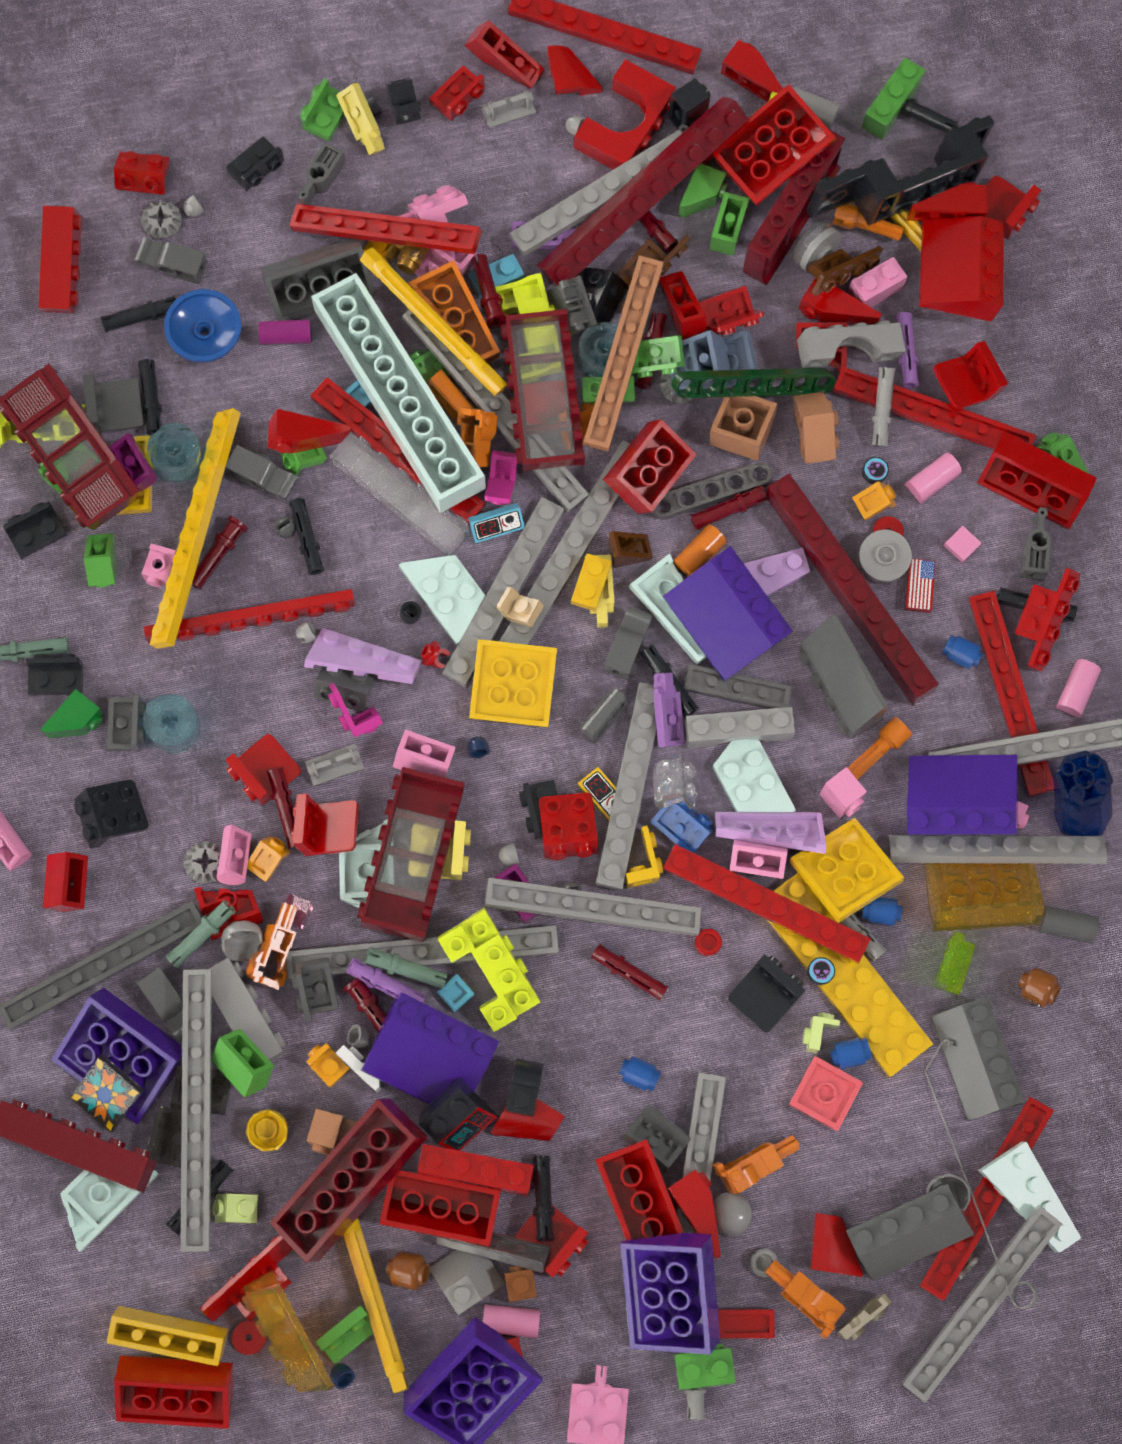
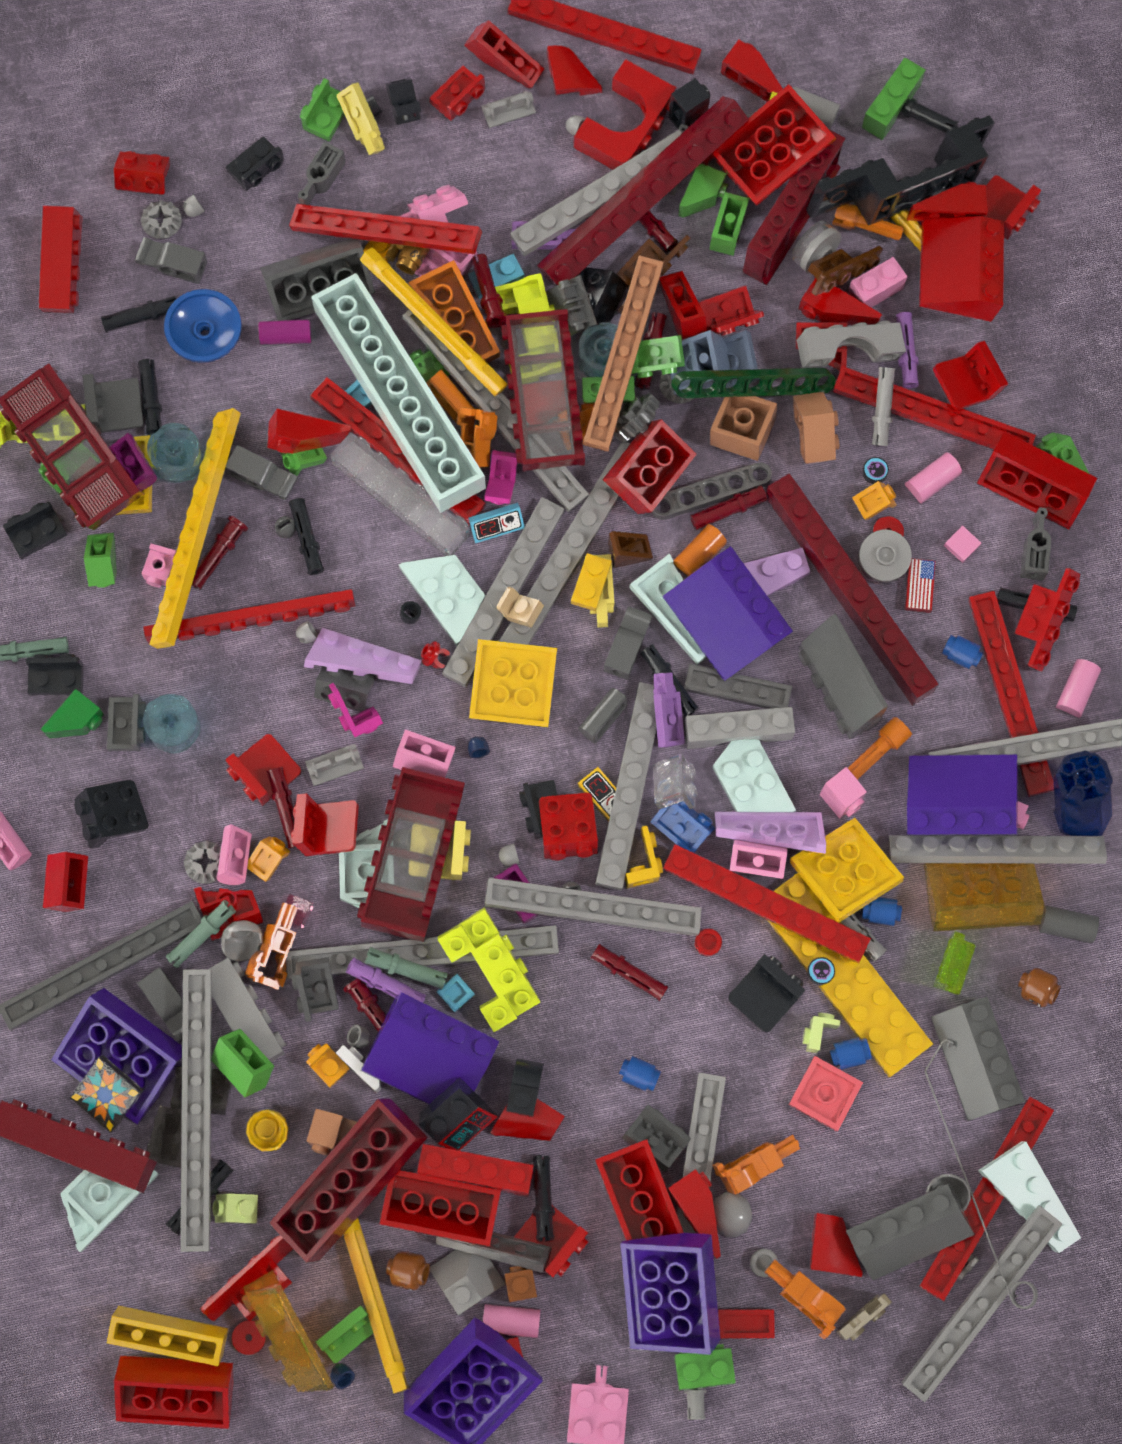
(636, 417): none -> dark grey gear

